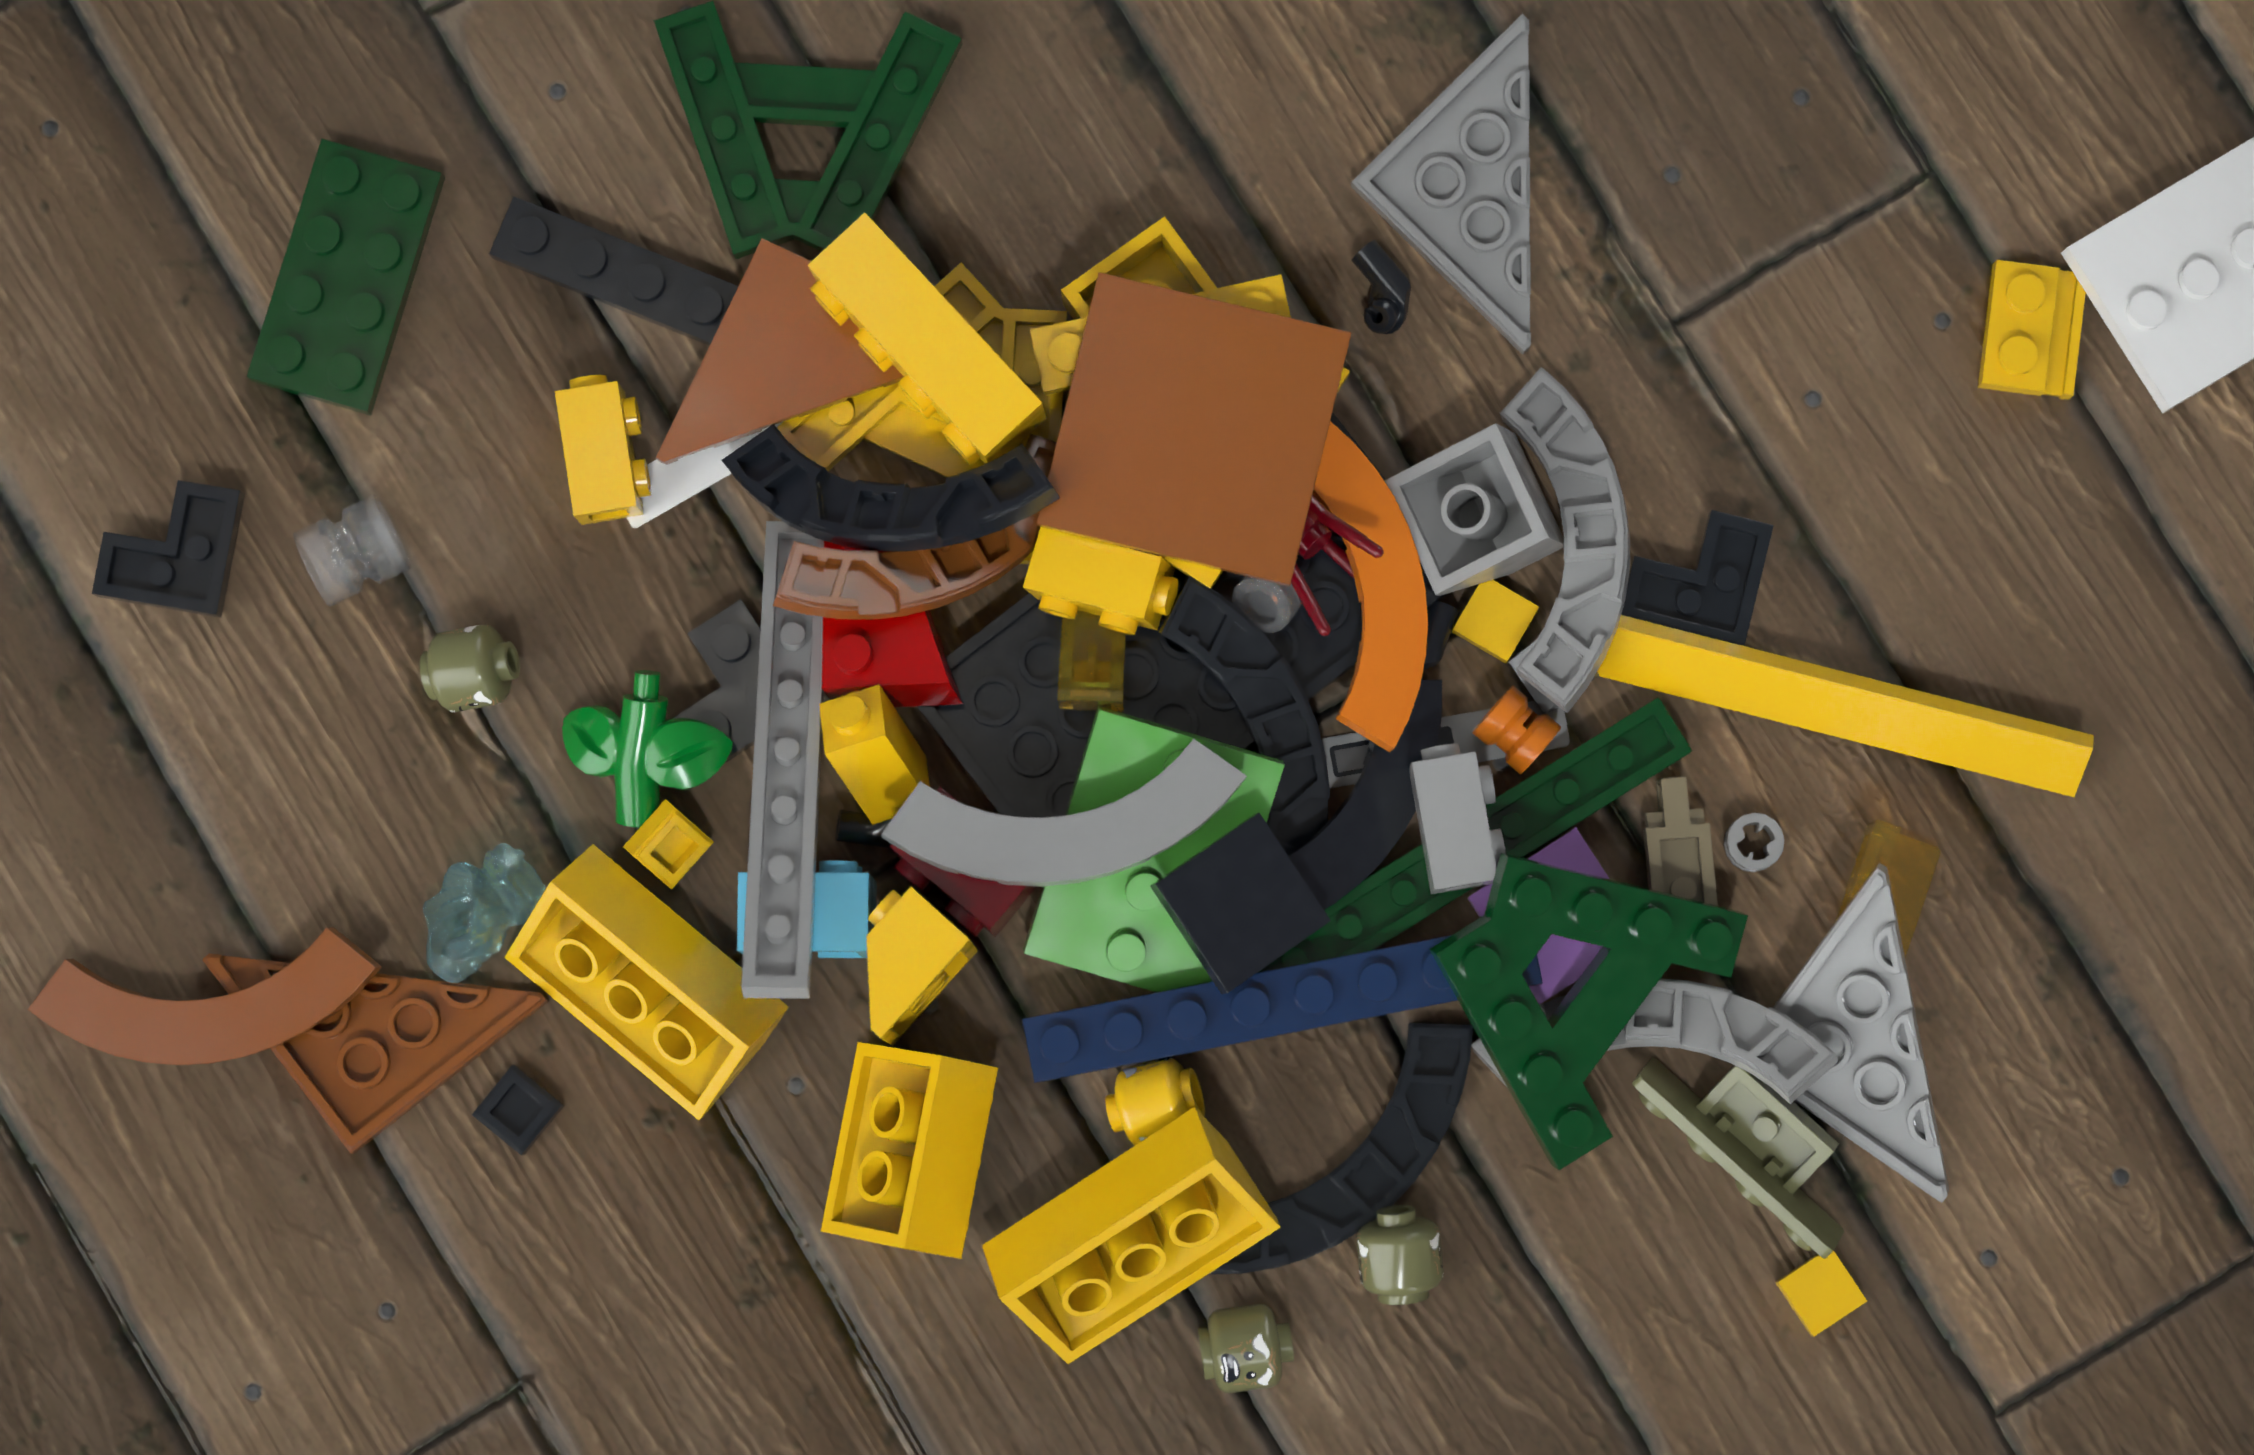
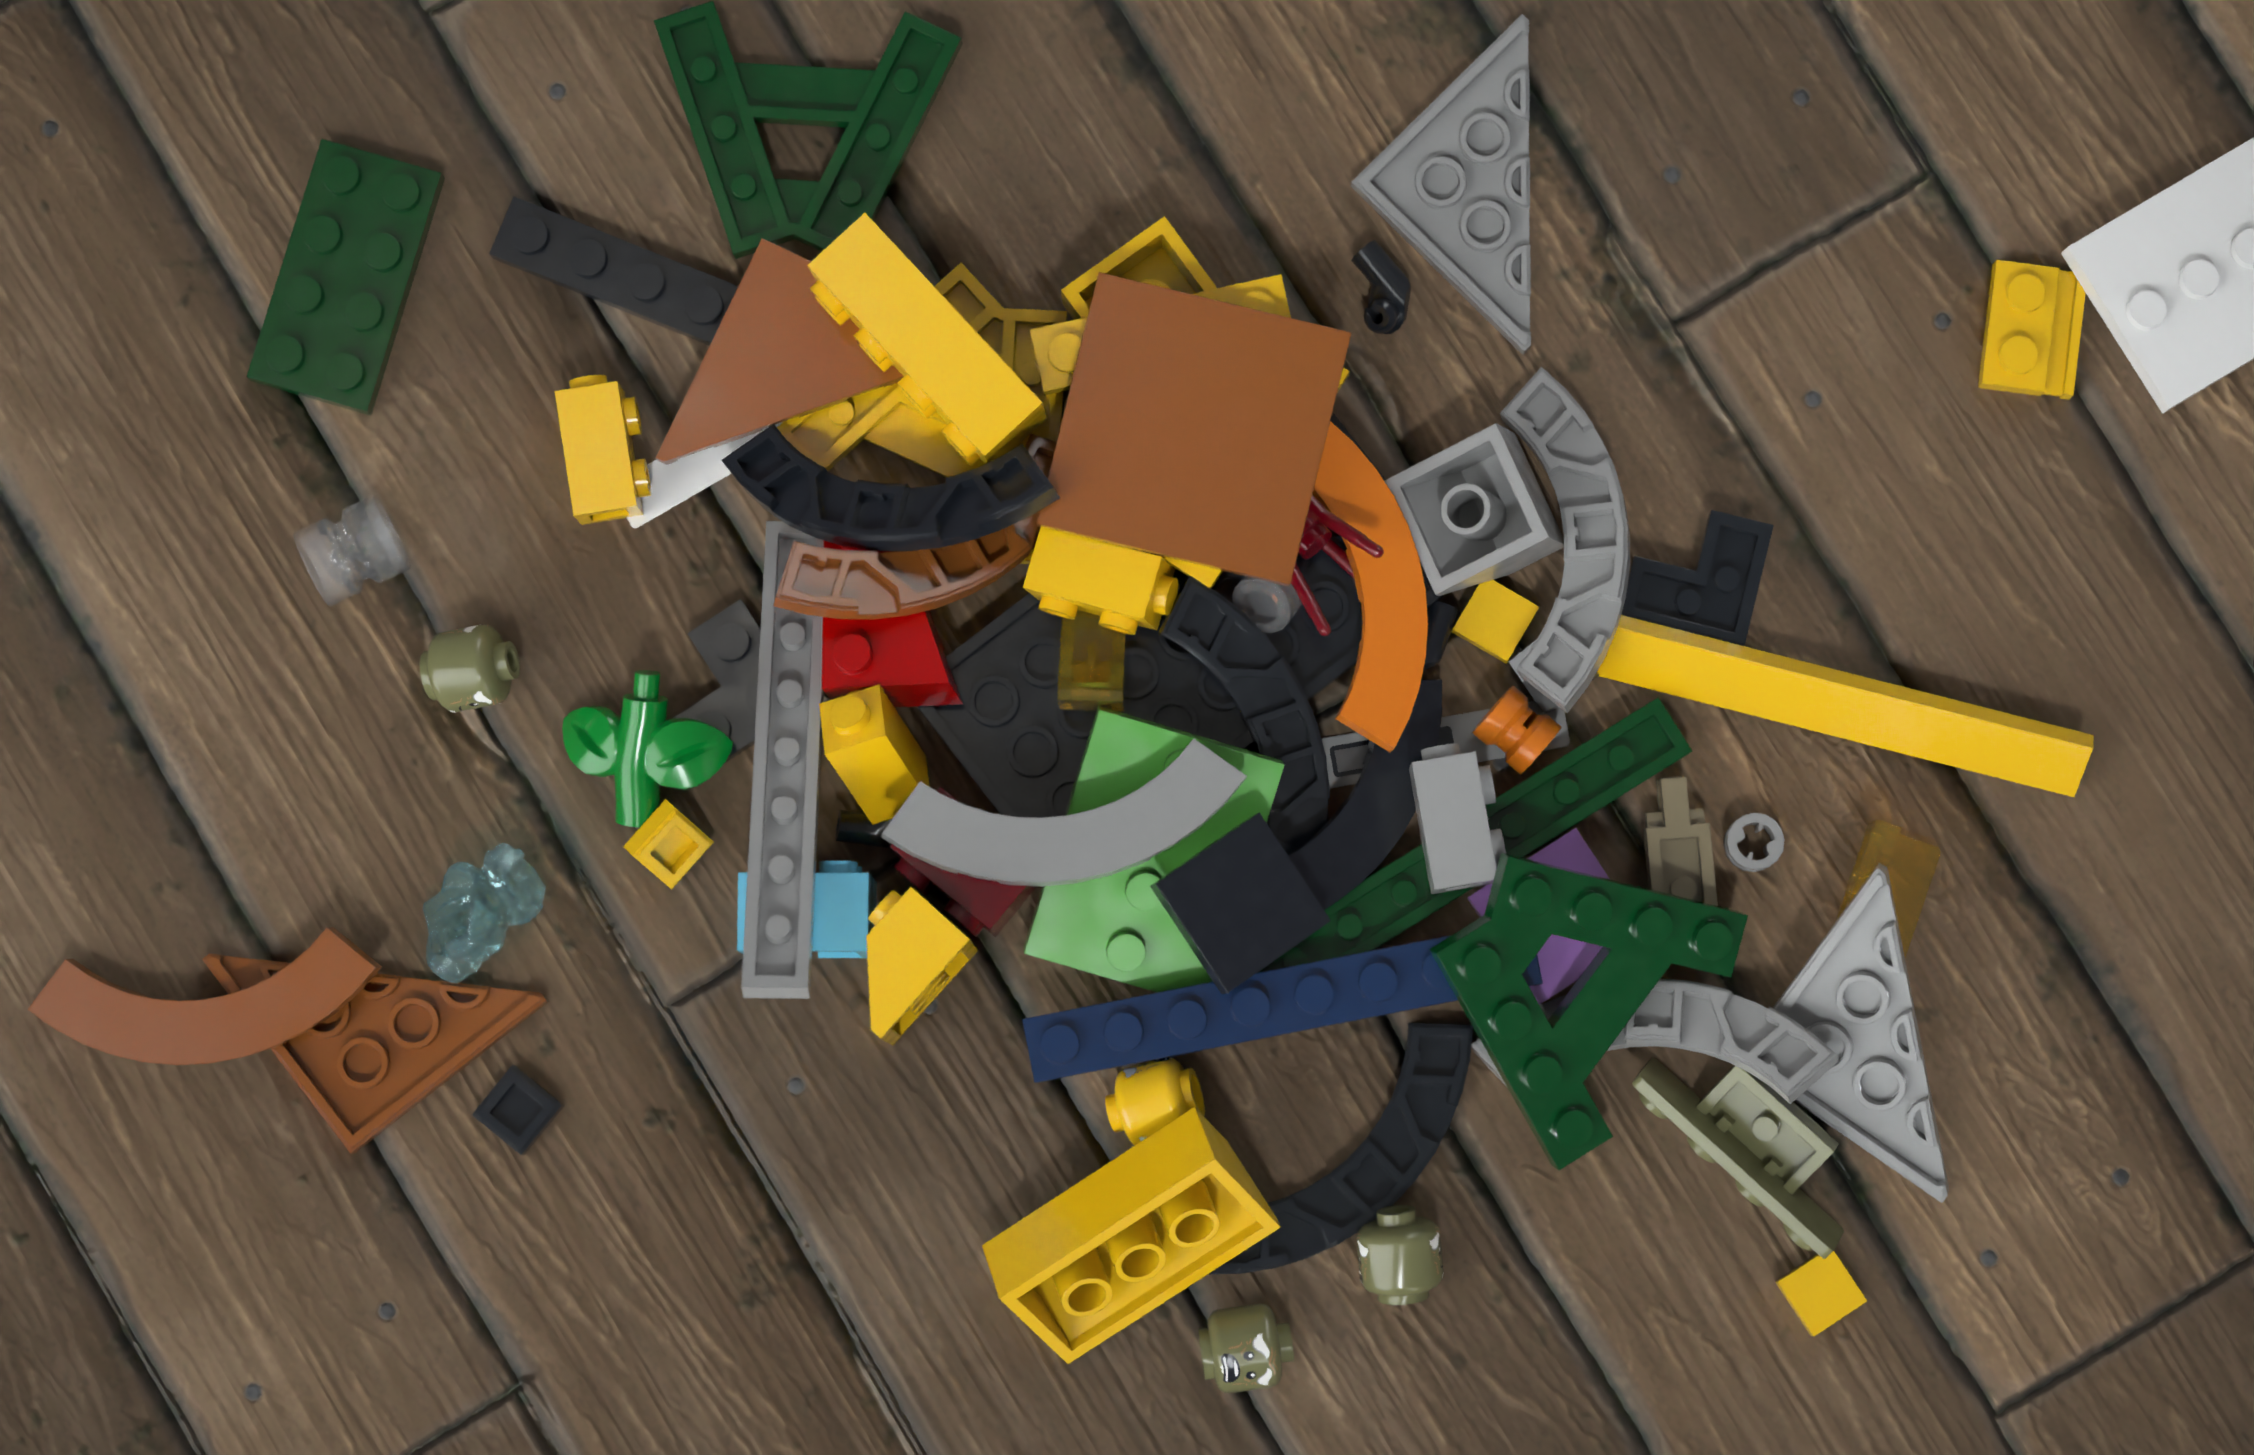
(186, 570): black plate -> none
(643, 981): yellow slope -> none
(909, 1149): yellow slope -> none

